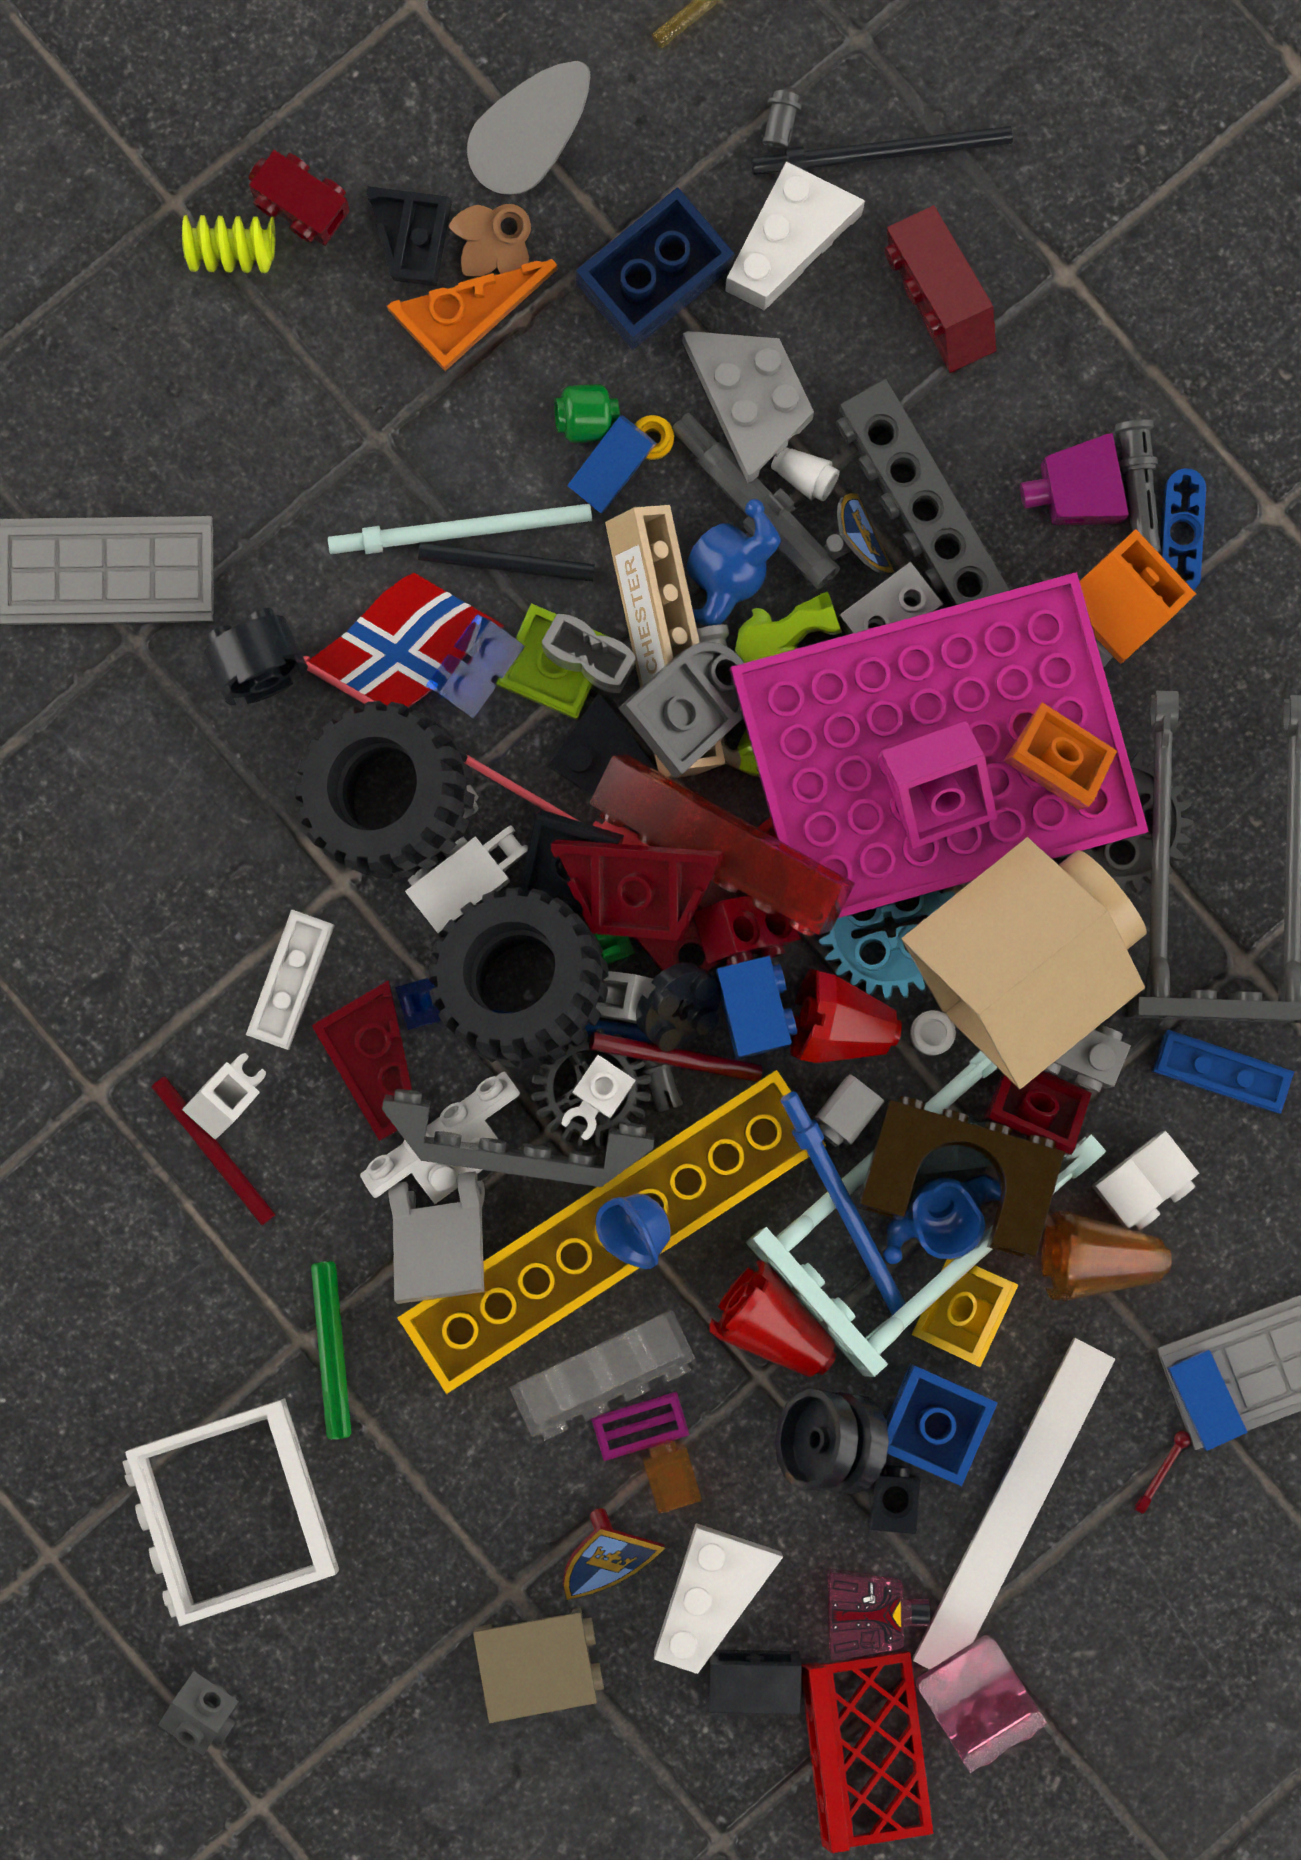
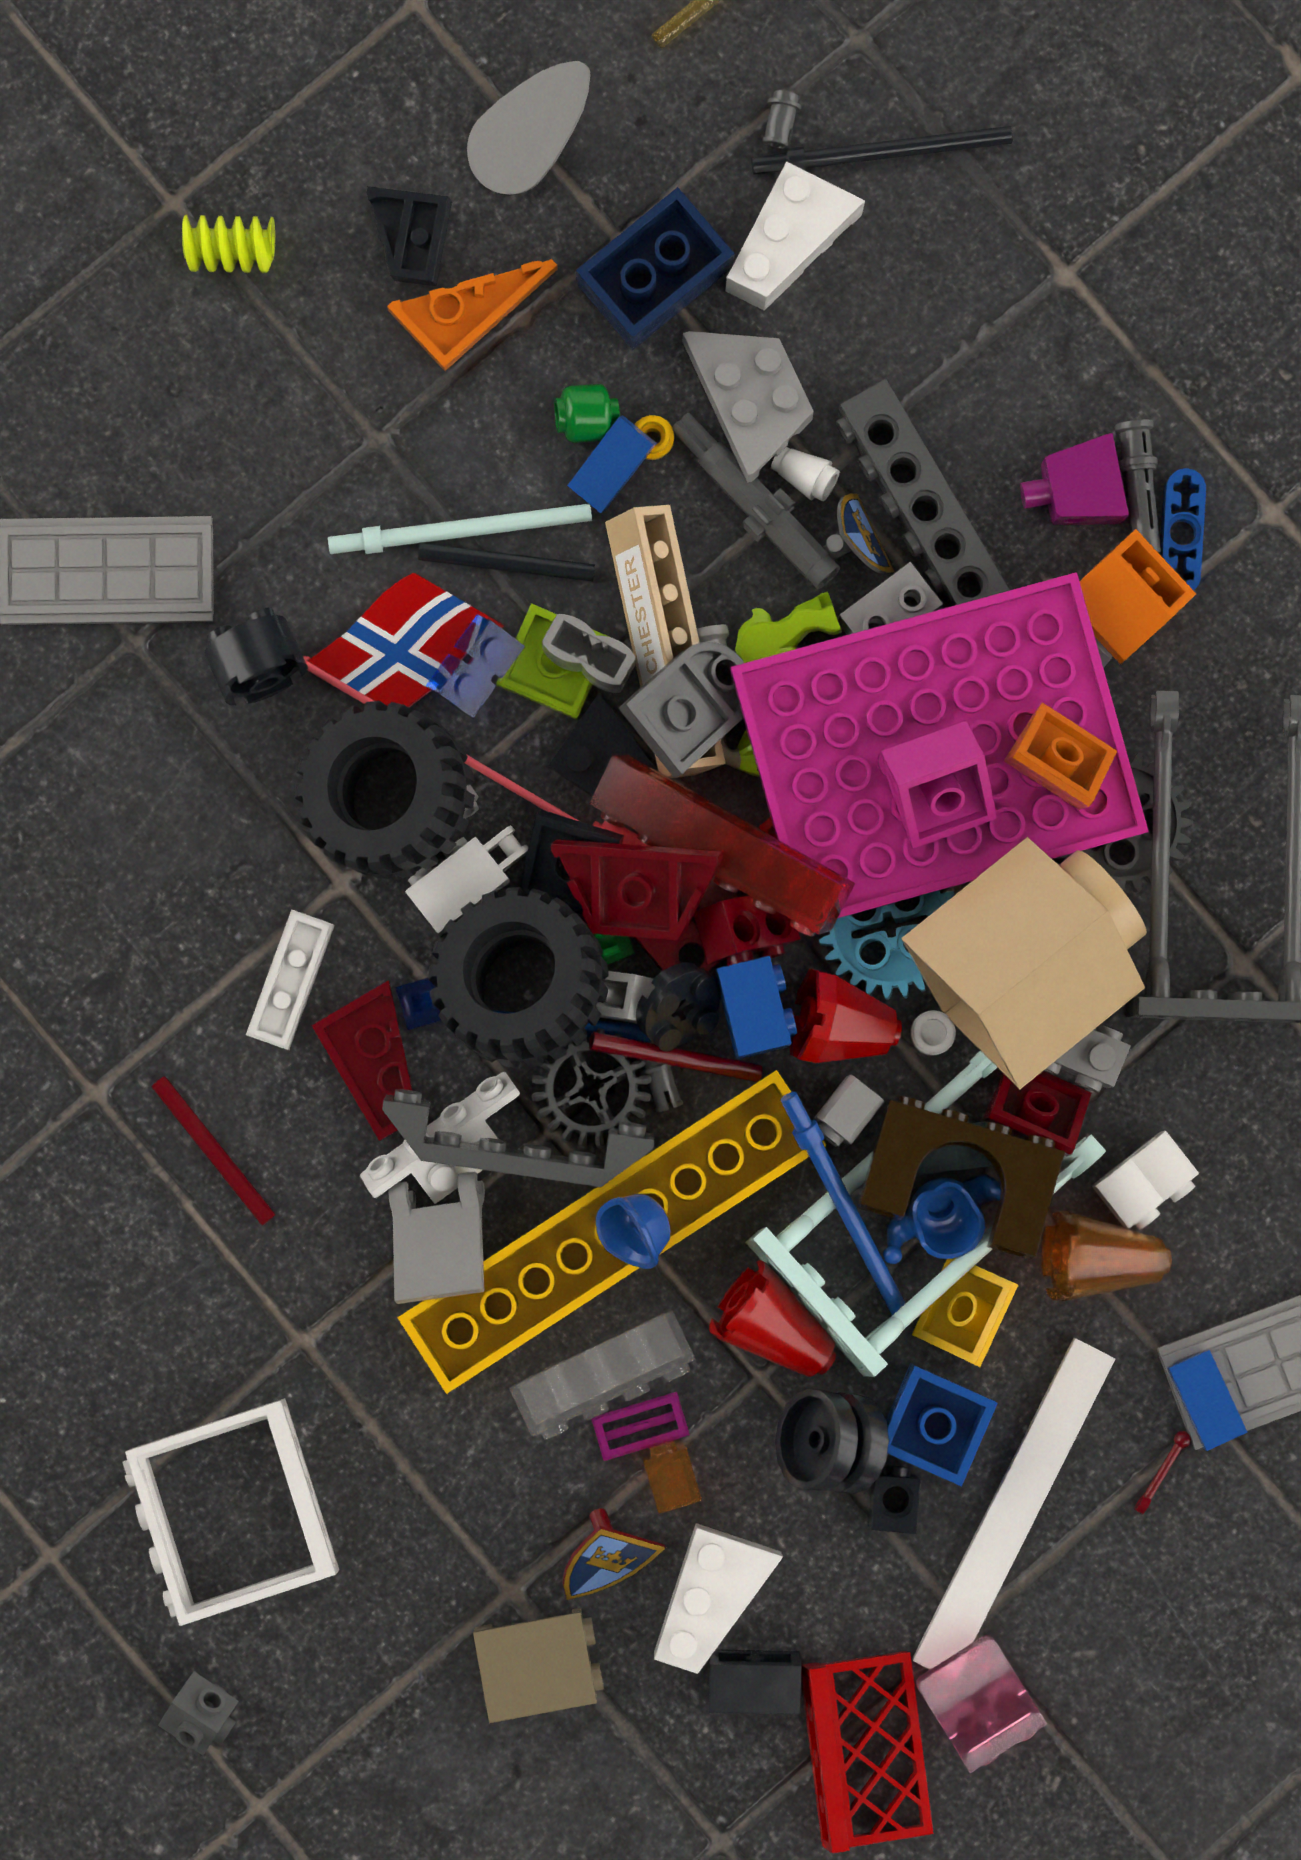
(224, 1097): white brick -> none
(288, 190): dark red brick -> none
(331, 1350): green axle -> none
(487, 244): medium nougat plate -> none
(602, 1091): white brick -> none
(731, 564): blue piece -> none
(869, 1614): clear pink torso -> none
(942, 288): dark red wedge -> none
(1223, 1071): blue tile -> none

